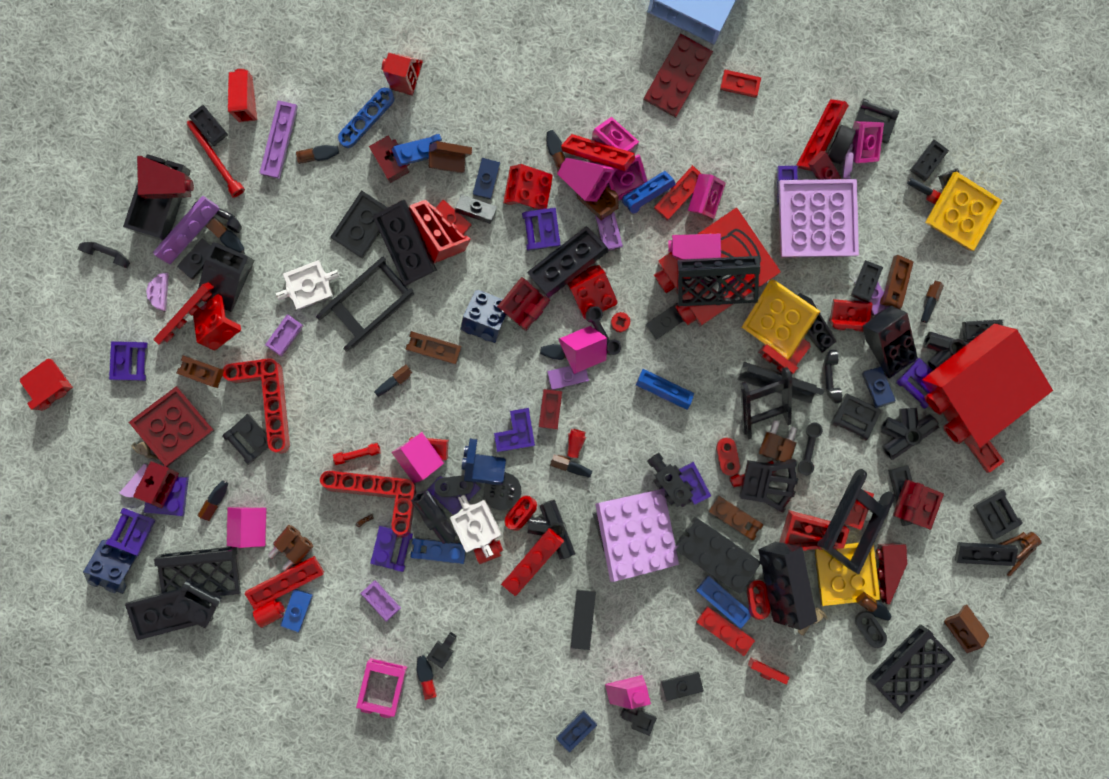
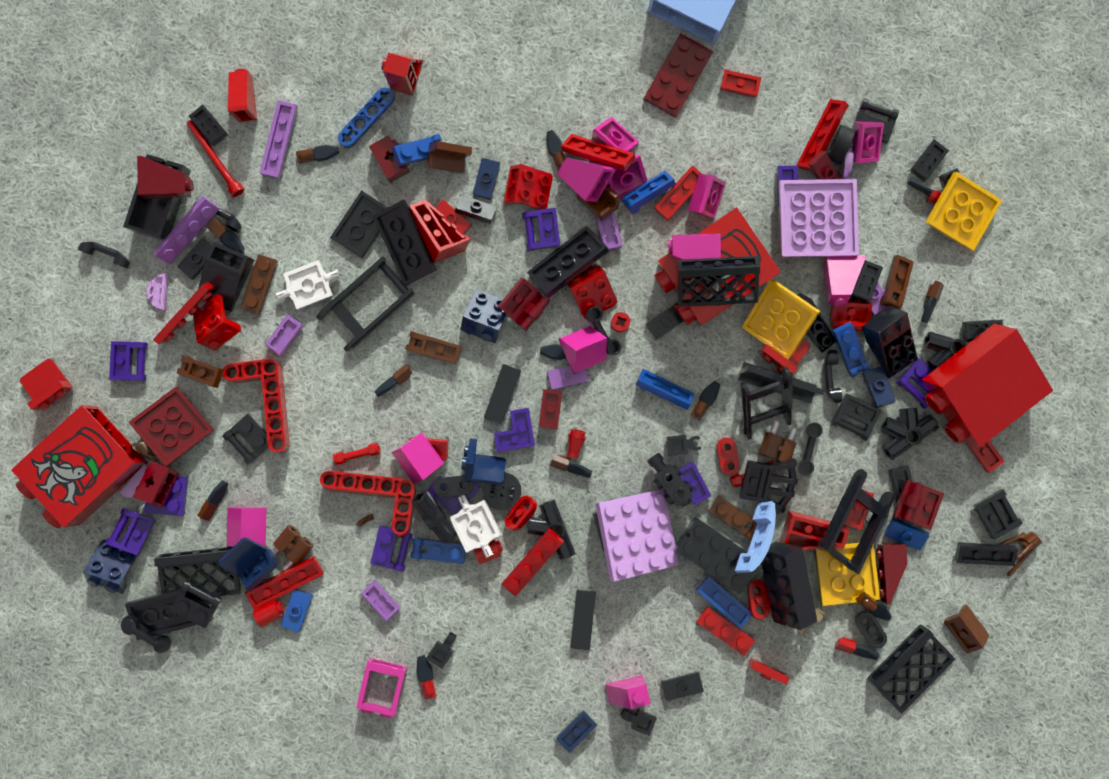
(77, 467): none -> red brick
(129, 627): none -> black bar
(249, 561): none -> dark blue bracket
(259, 284): none -> reddish brown plate
(502, 394): none -> black tile
(679, 444): none -> black plate
(706, 399): none -> piece
(761, 540): none -> light blue slope
(841, 277): none -> slope
(849, 646): none -> piece
(850, 349): none -> blue plate
(906, 534): none -> blue plate

